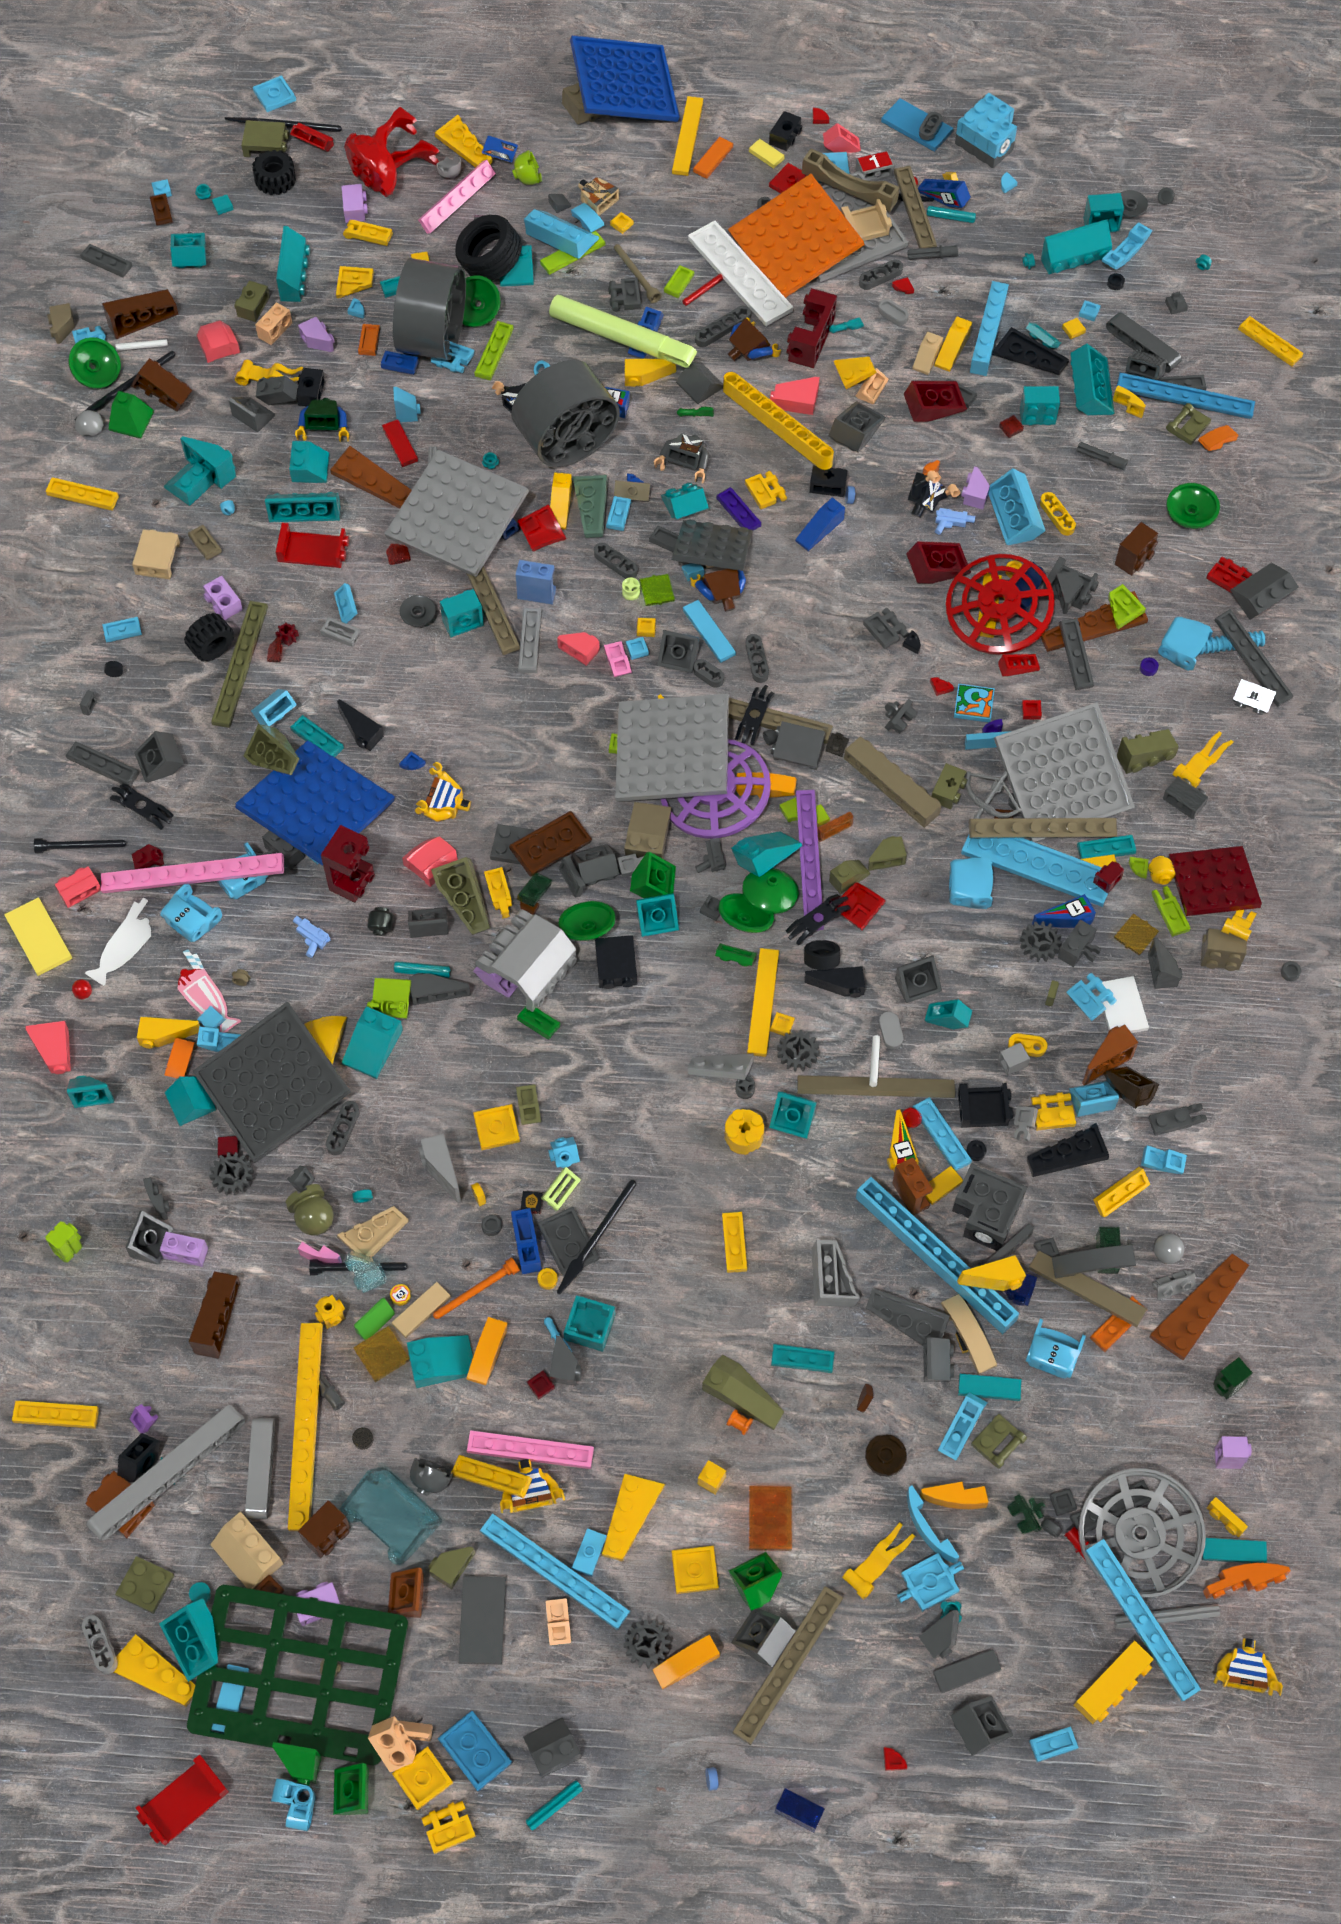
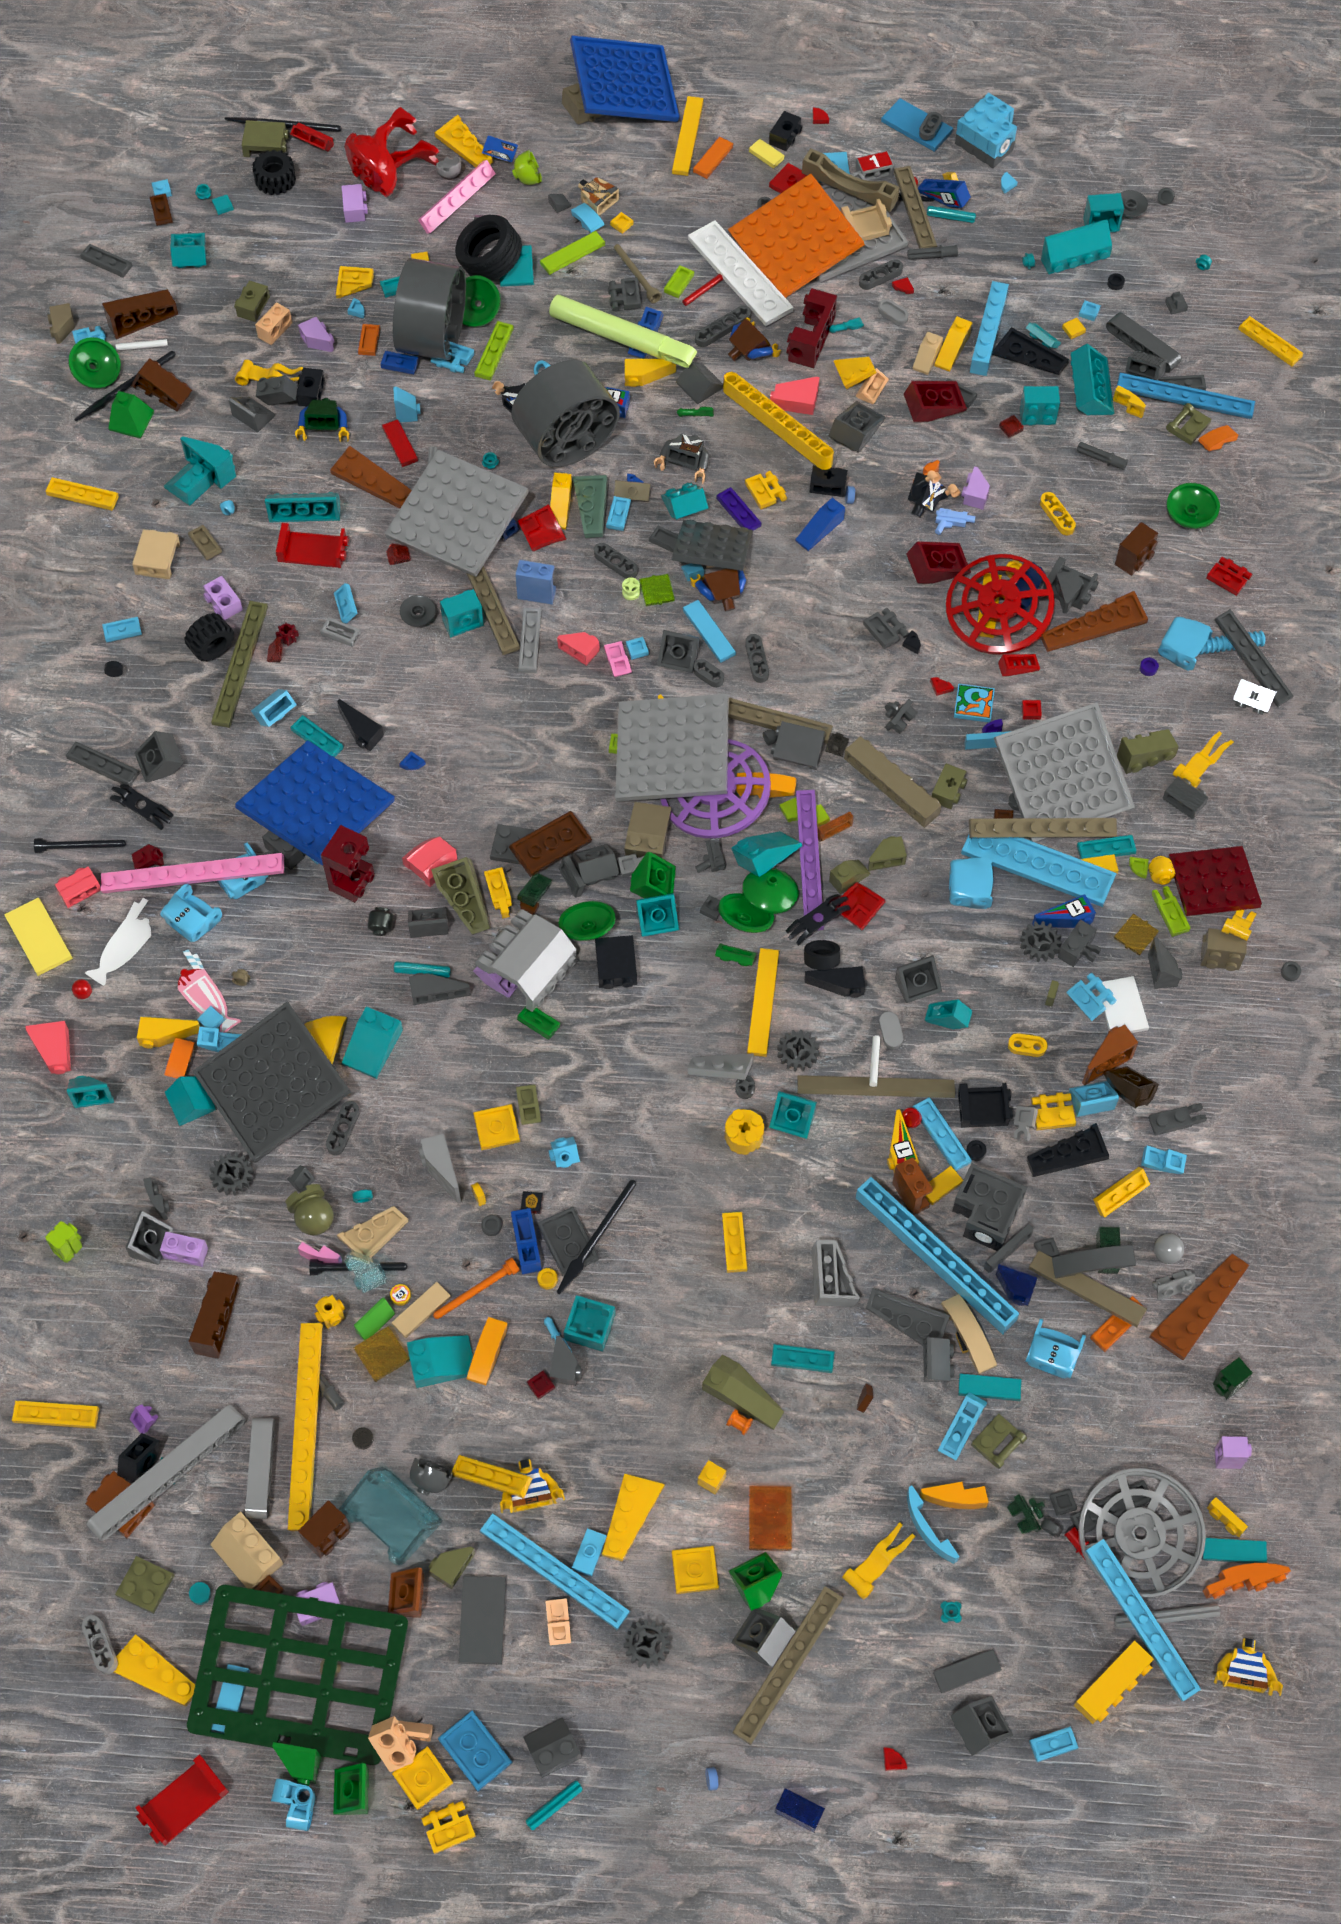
(88, 703): dark grey tile -> none
(89, 423): light grey hair -> none
(192, 1638): teal slope -> none
(217, 341): coral slope -> none
(226, 1145): dark red tile -> none
(271, 750): olive wedge -> none
(274, 93): medium azure tile -> none
(292, 265): teal slope -> none
(308, 463): teal slope -> none
(314, 936): light blue piece -> none
(367, 232): yellow plate -> none
(391, 997): lime hinge -> none
(443, 798): torso -> none
(533, 1449): bright pink plate -> none
(550, 1201): yellowish green tile -> none
(559, 233): medium azure slope -> none
(646, 627): yellow tile -> none
(686, 1662): light orange slope -> none
(750, 722): black piece -> none
(782, 1024): yellow tile -> none
(841, 140): coral slope -> none
(885, 1455): dark brown tile -> none
(930, 1582): medium azure plate -> none
(942, 1635): dark grey slope -> none
(996, 788): light grey piece -> none
(997, 1275): yellow slope -> none
(1014, 1059): light grey panel -> none
(1015, 508): medium azure slope -> none
(1076, 654): dark grey tile -> none
(1108, 876): dark red brick -> none
(1124, 606): lime wing -> none
(1128, 248): medium azure slope -> none
(1263, 589): dark grey slope -> none

